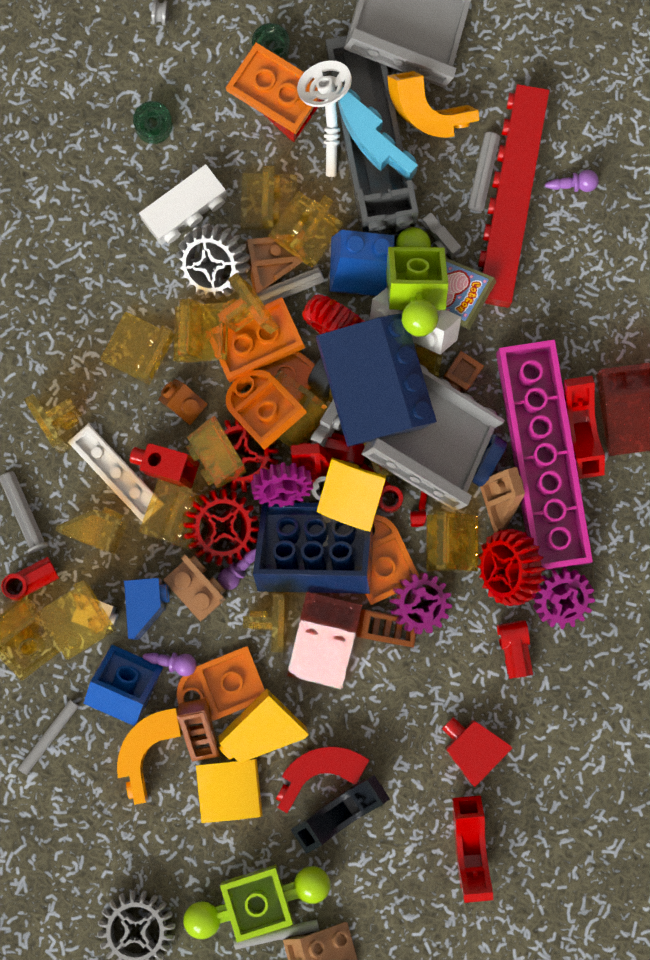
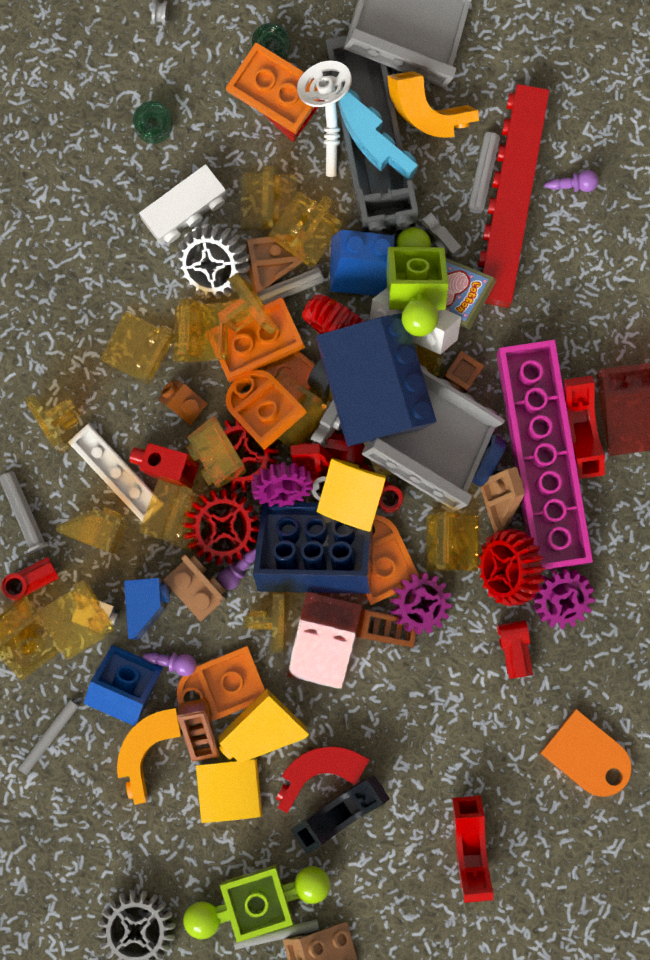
(418, 518): red hand -> none
(474, 749): red torso -> none
(587, 754): none -> orange tile

